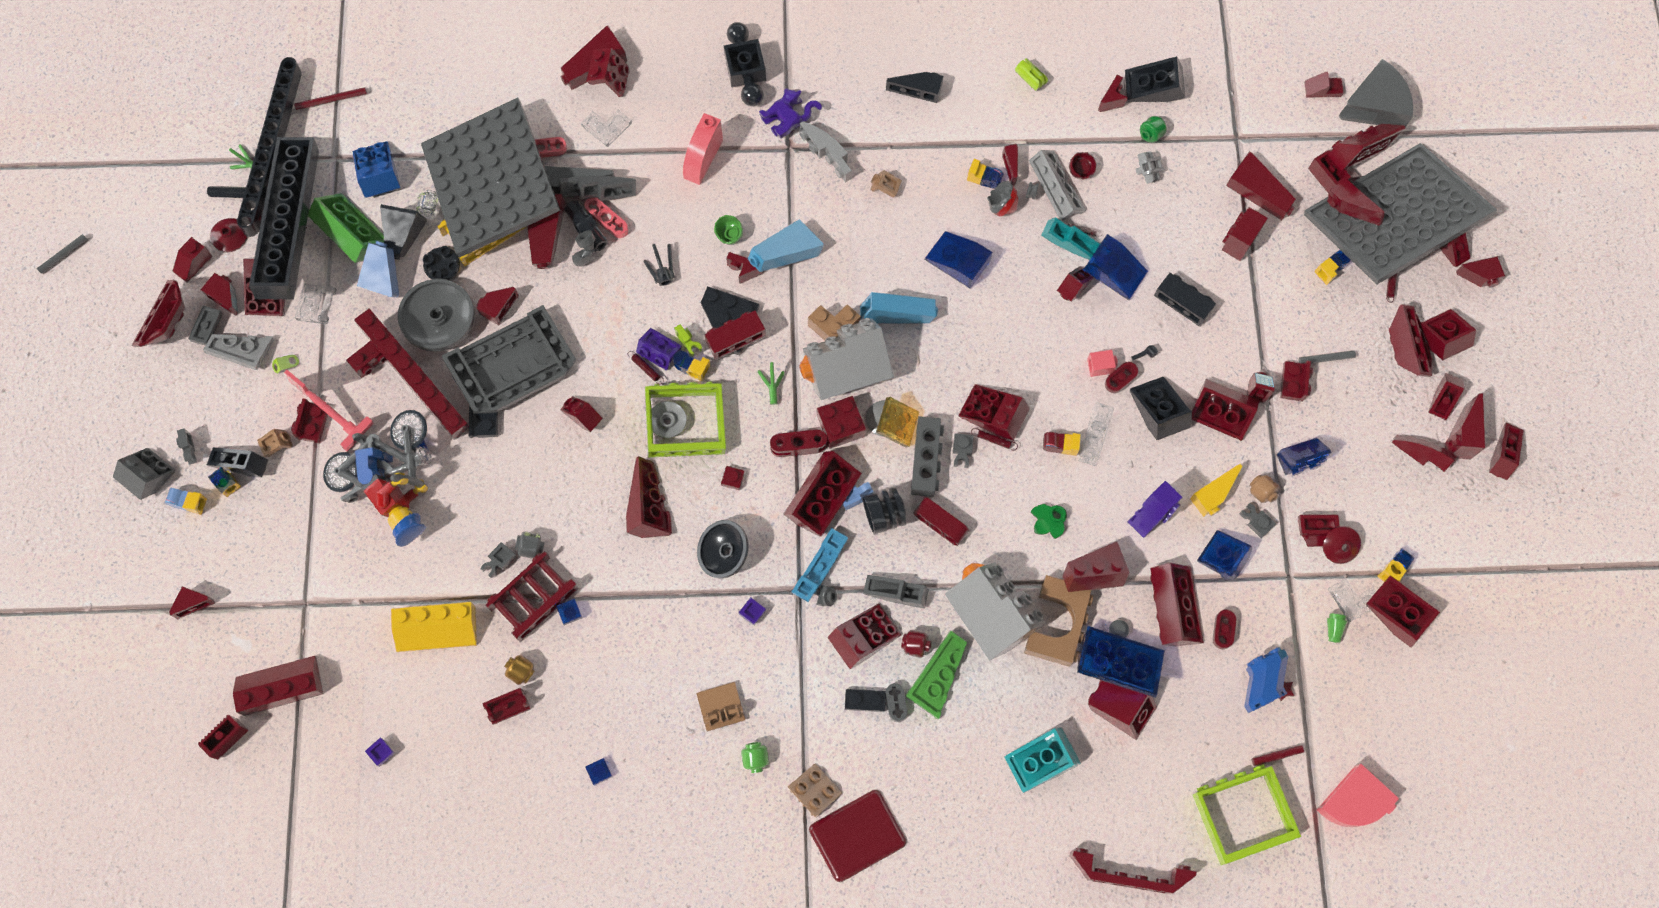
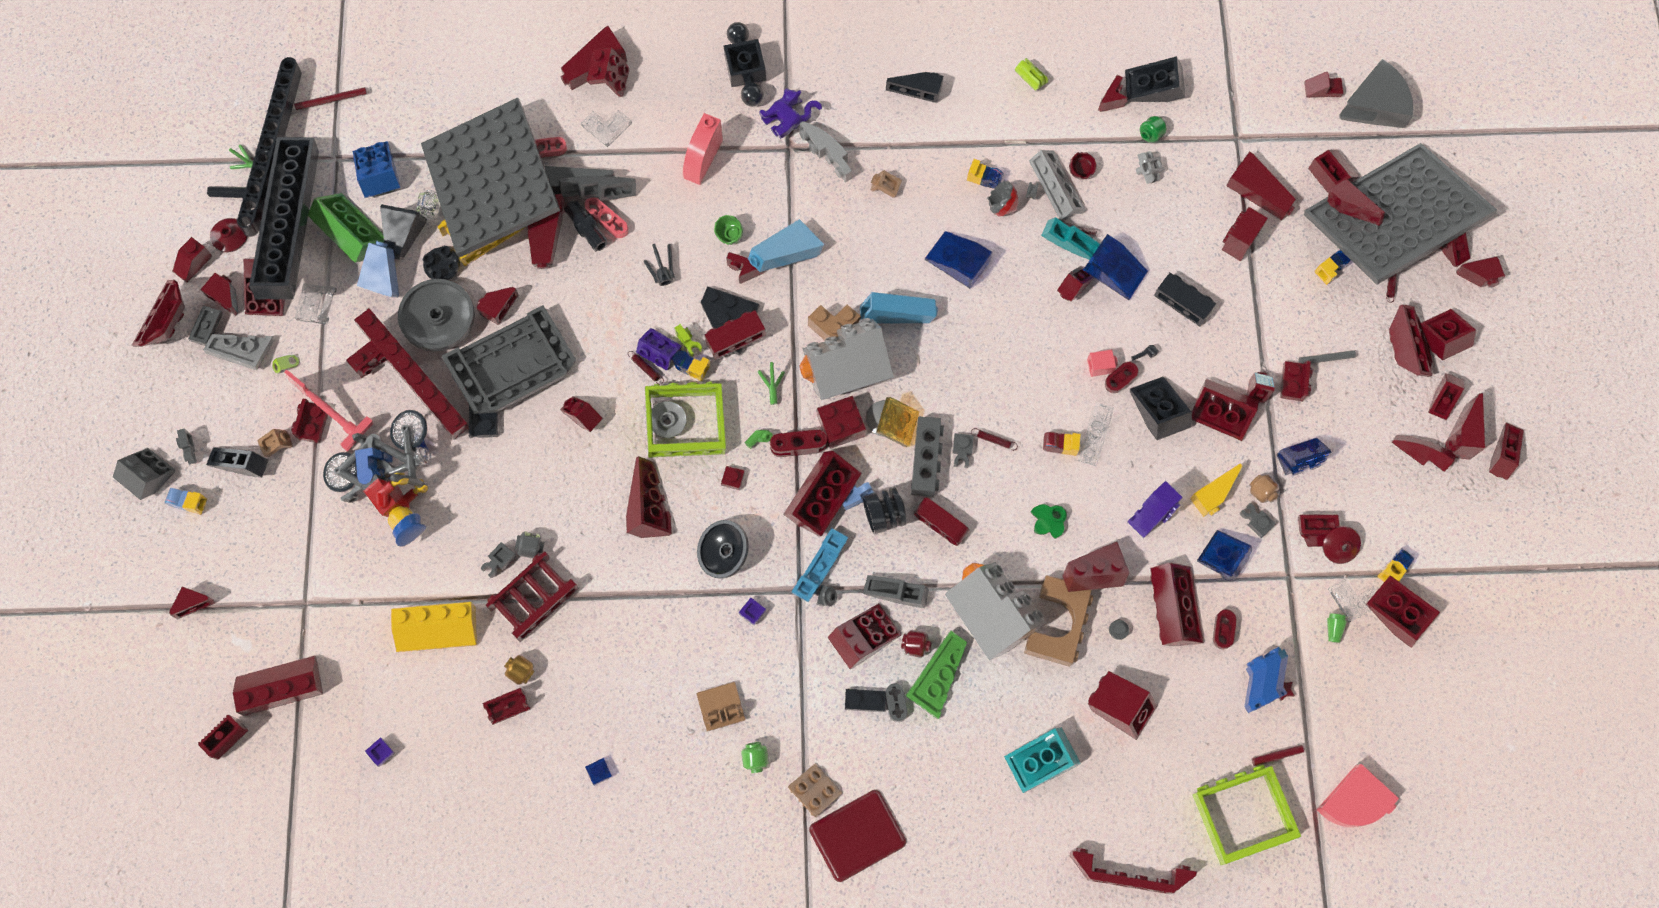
(61, 254): dark grey bar -> none
(223, 480): leg -> none
(569, 612): clear blue plate -> none
(586, 241): dark grey arm -> none
(758, 436): none -> bright green arm
(995, 411): dark red slope -> none
(1010, 159): dark red slope -> none
(1120, 661): clear blue slope -> none
(1364, 144): dark red slope -> none

